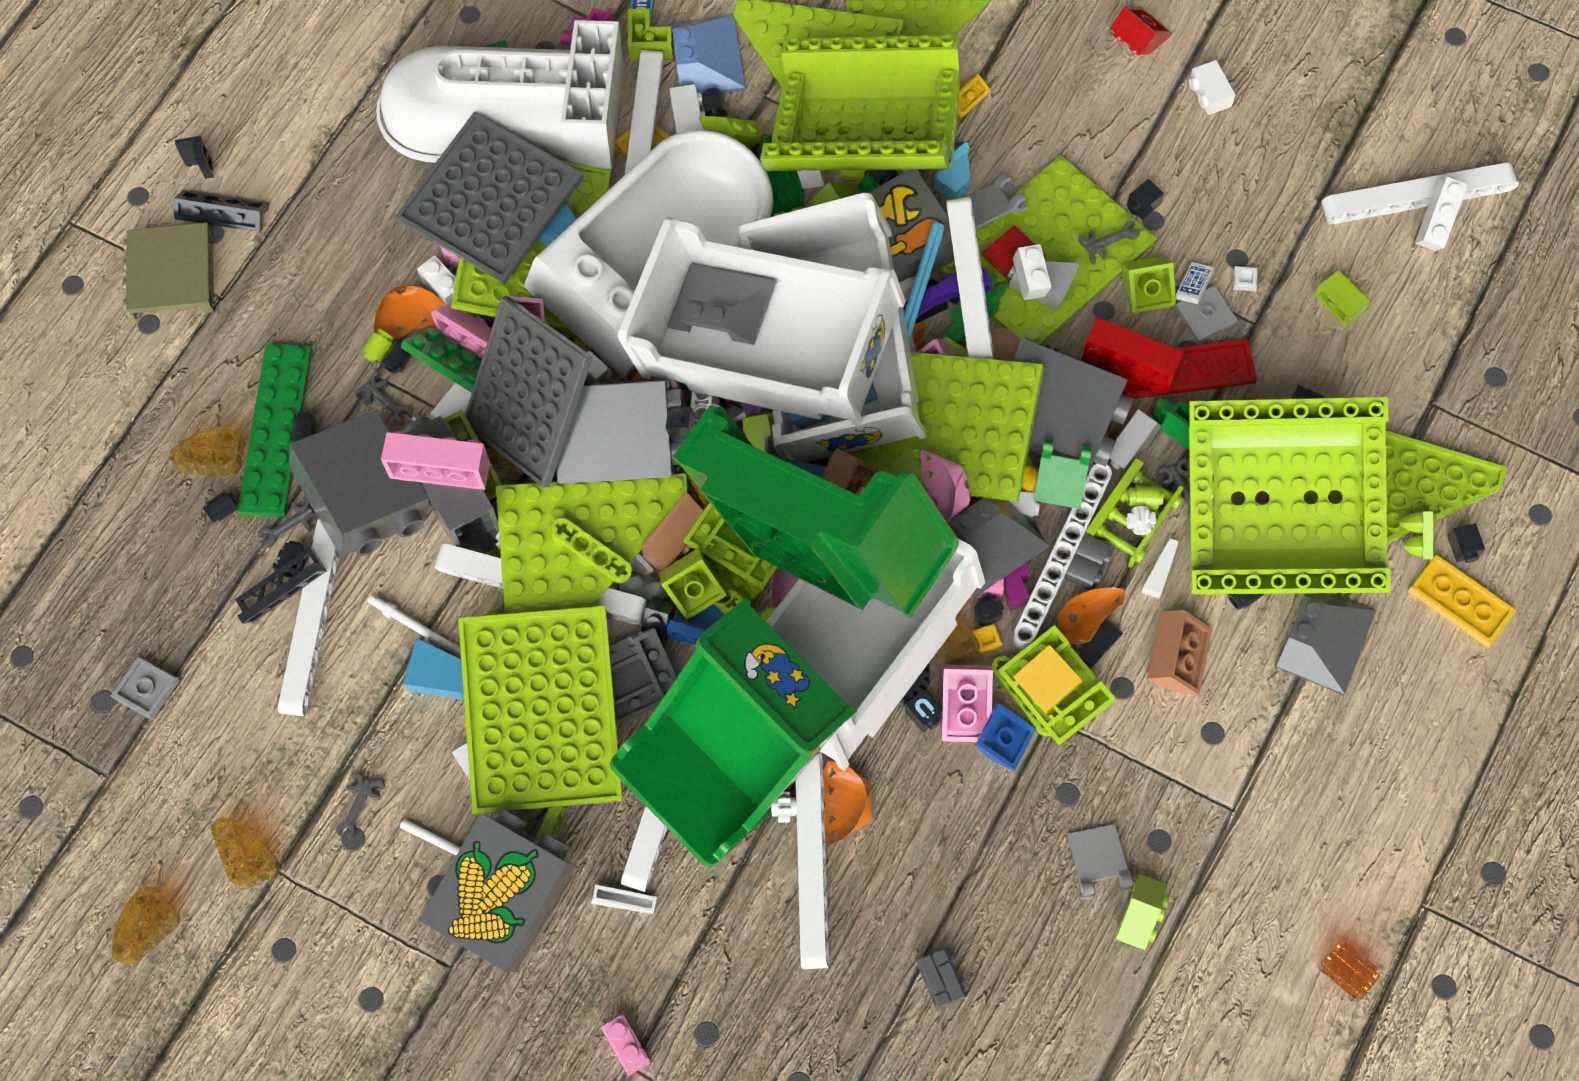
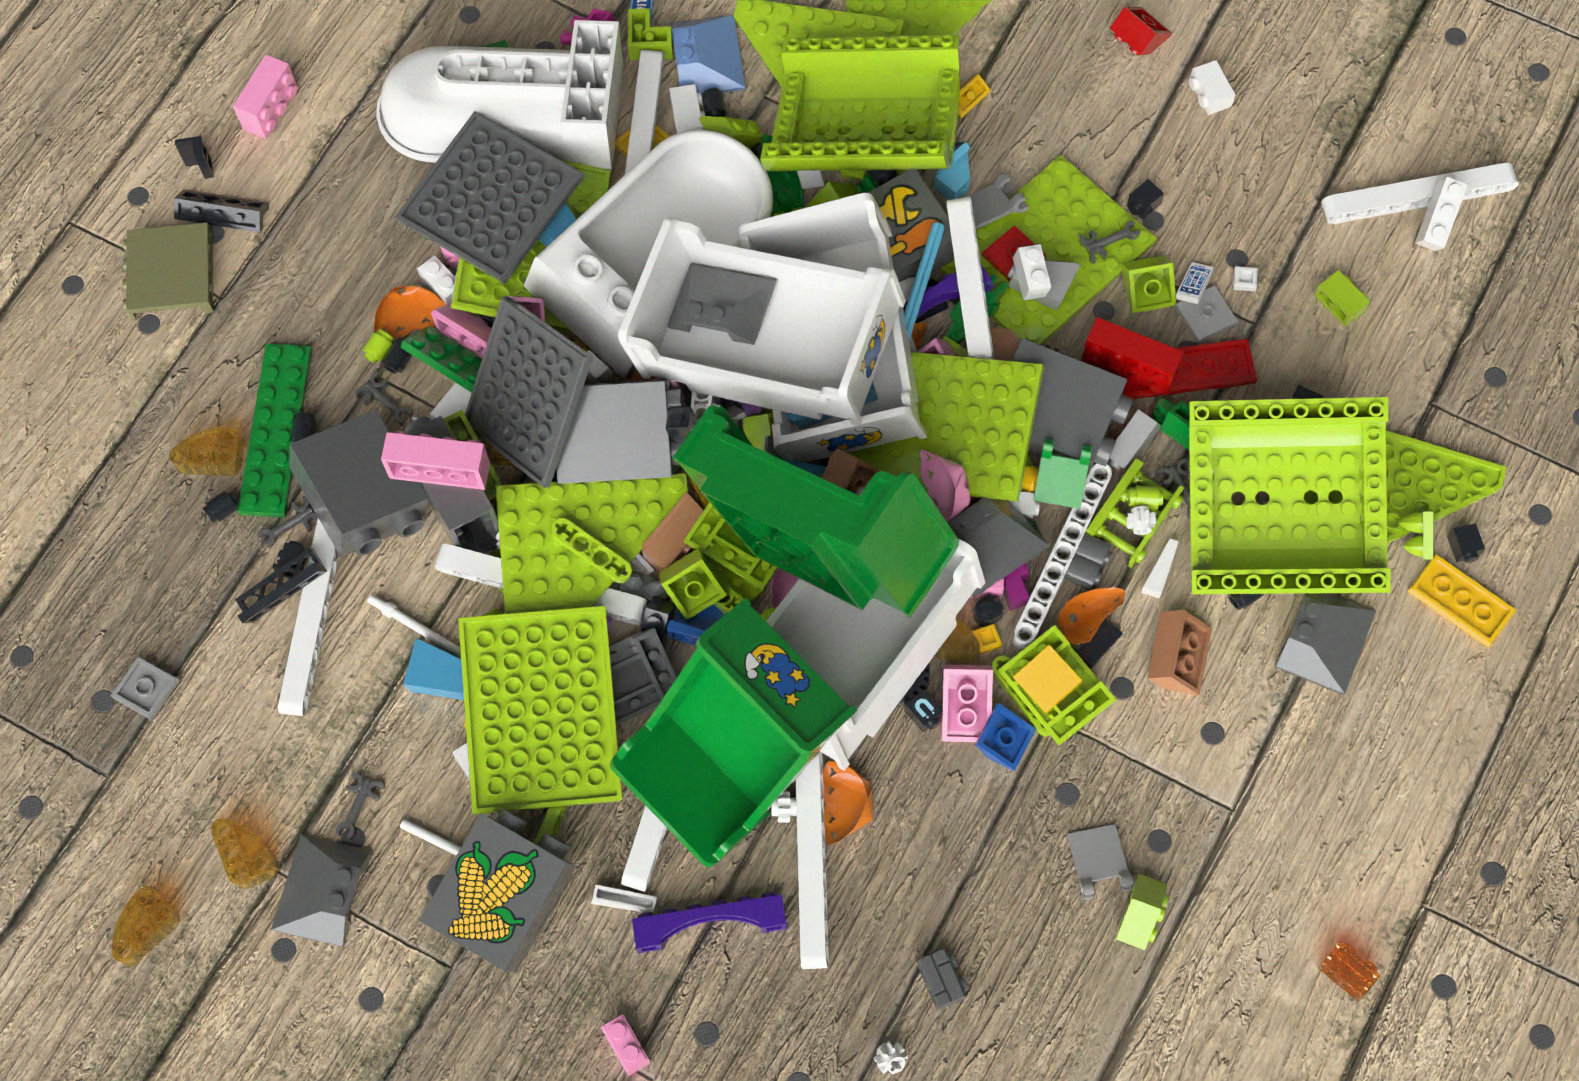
(265, 97): none -> bright pink brick
(320, 890): none -> dark grey slope
(654, 930): none -> dark purple arch
(890, 1057): none -> white gear

